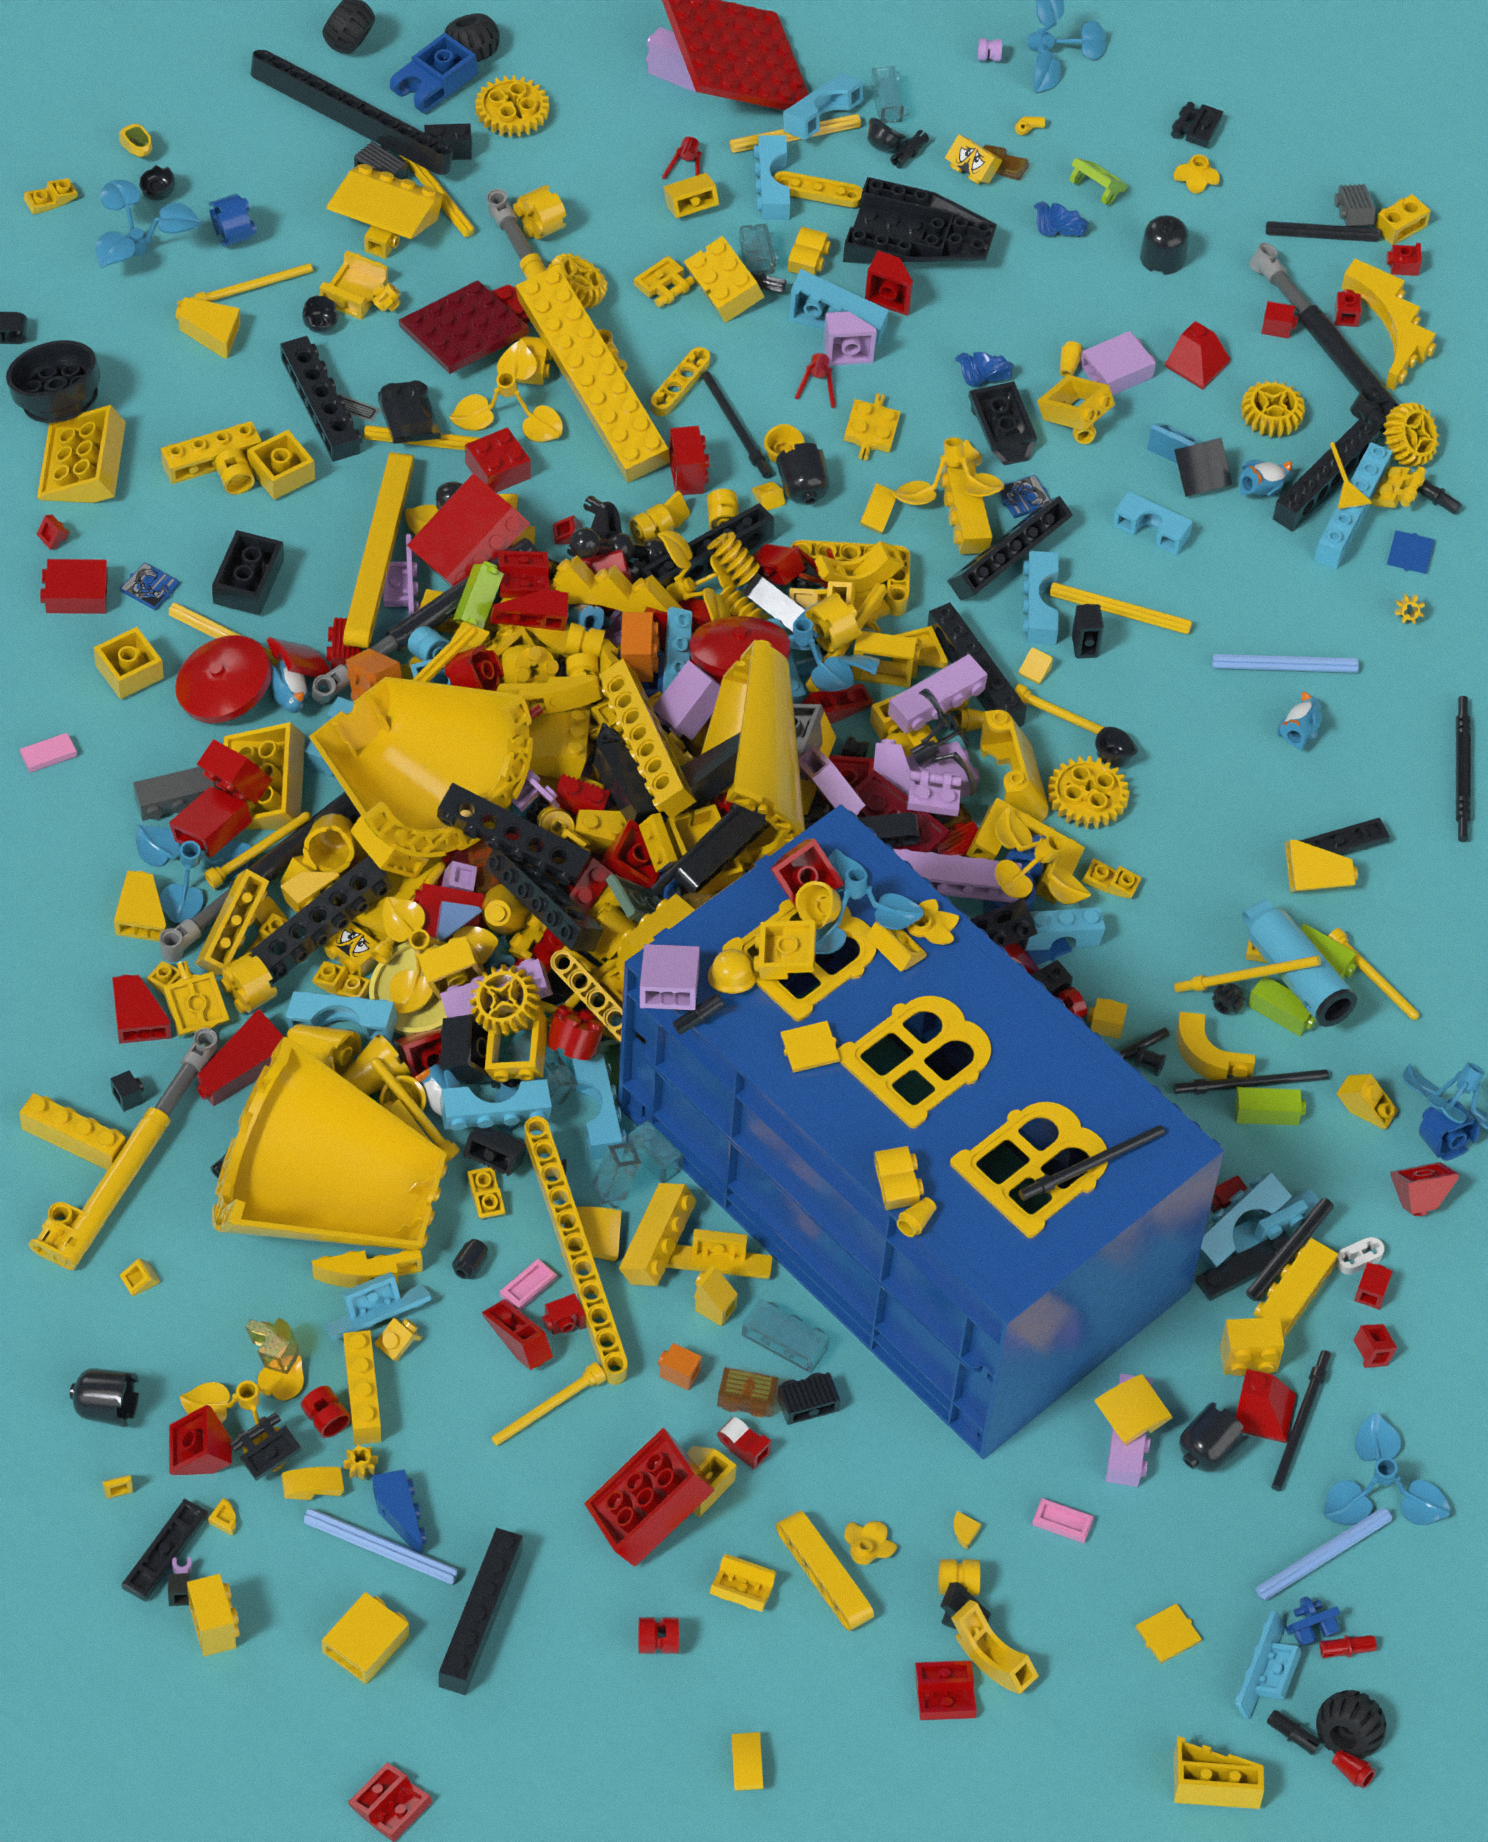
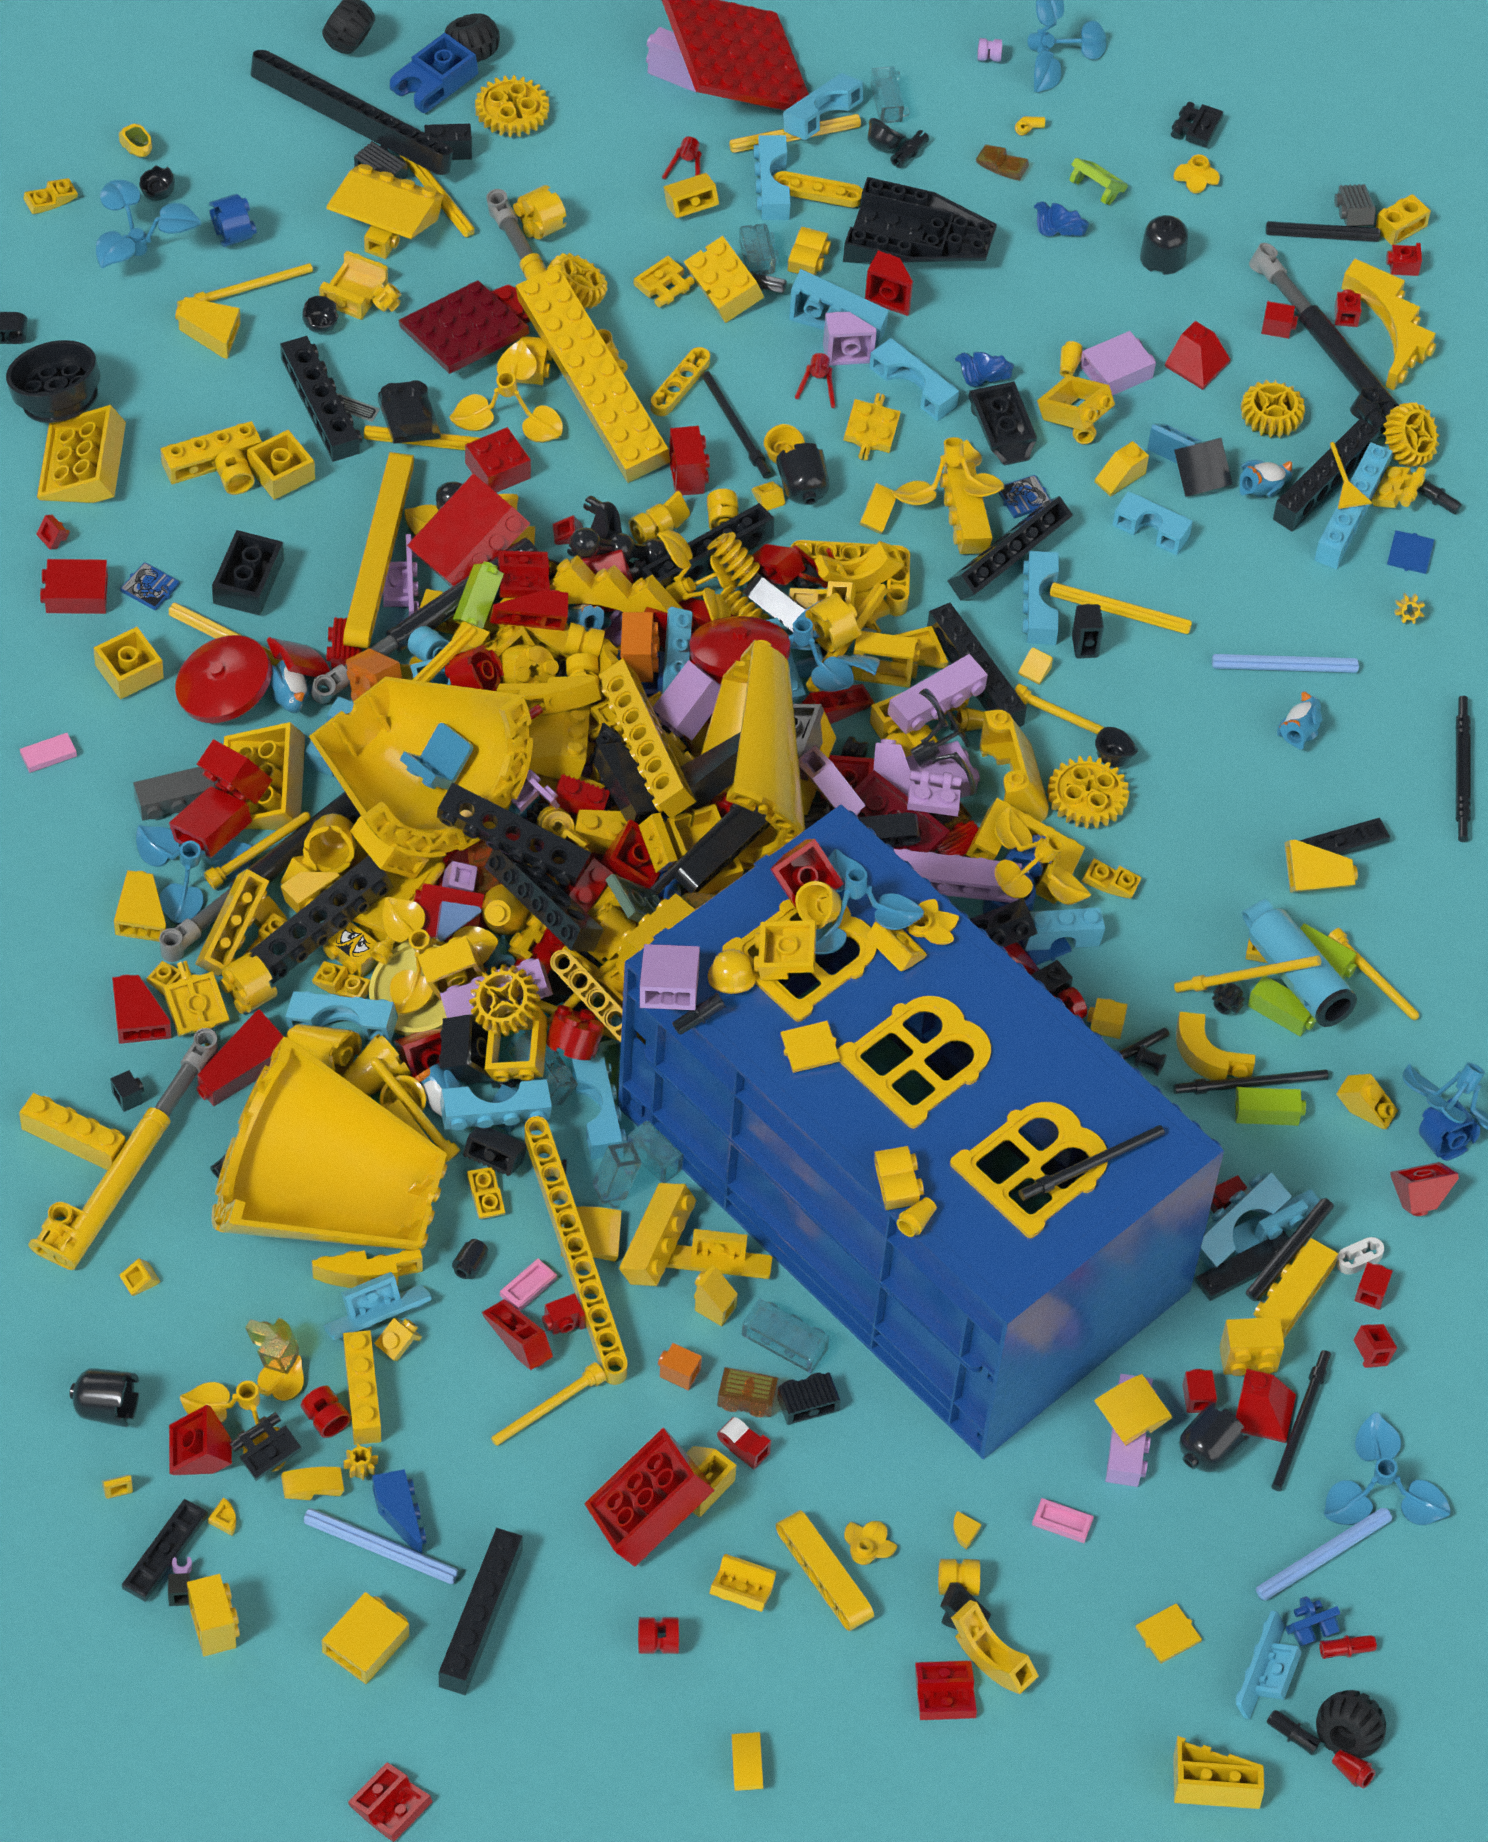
(440, 759): none -> dark azure bracket
(895, 362): none -> medium azure arch
(973, 159): yellow brick -> none
(1123, 469): none -> yellow slope
(1198, 1389): none -> red brick

